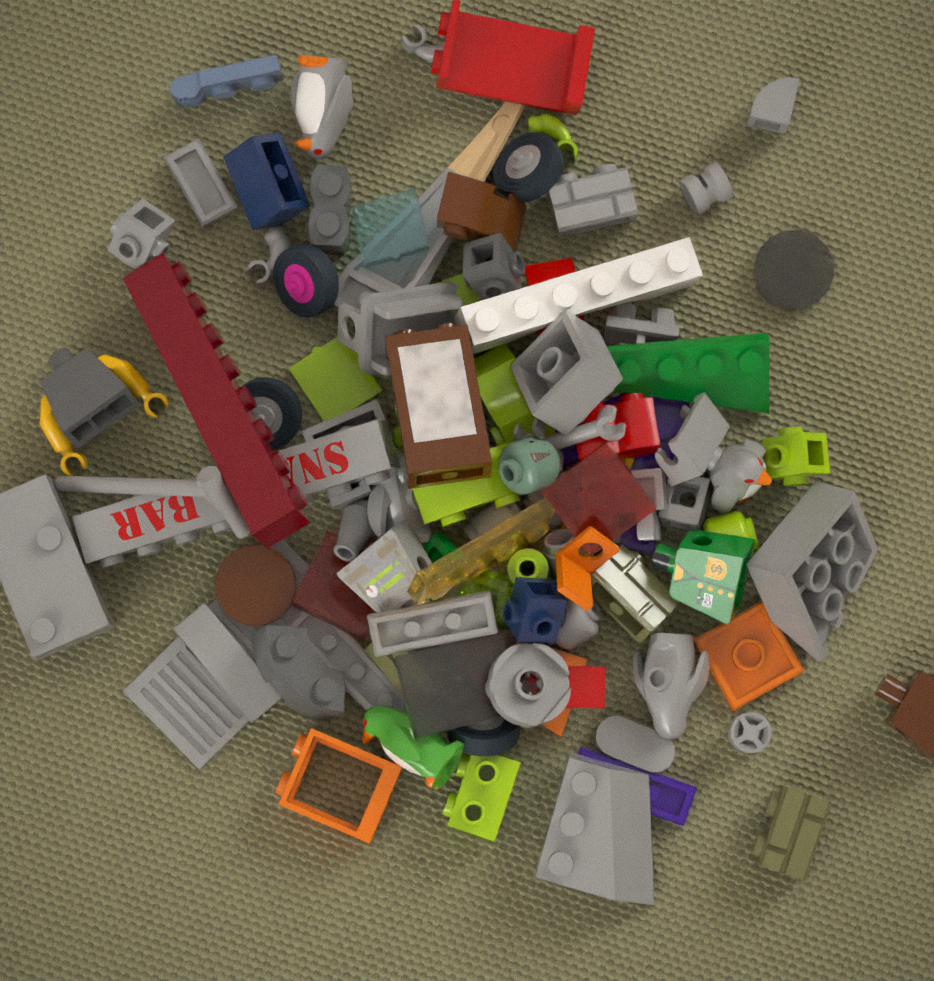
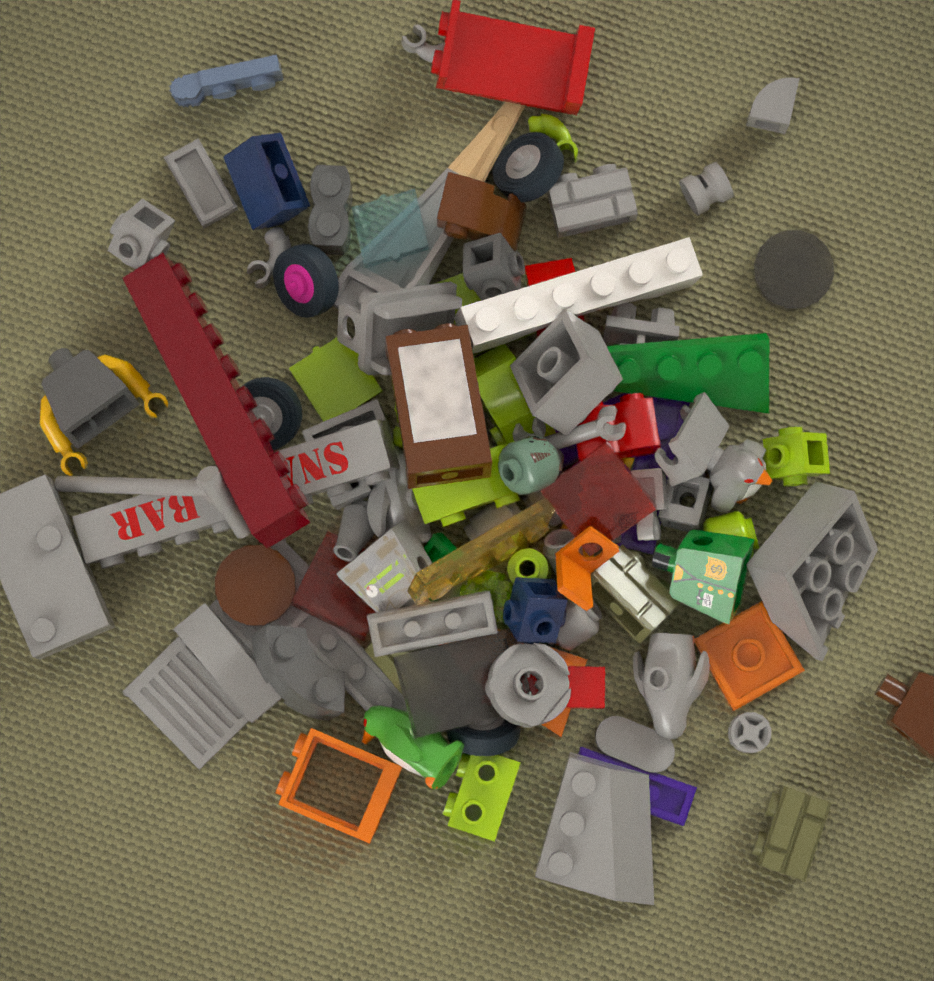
(321, 103): animal -> none

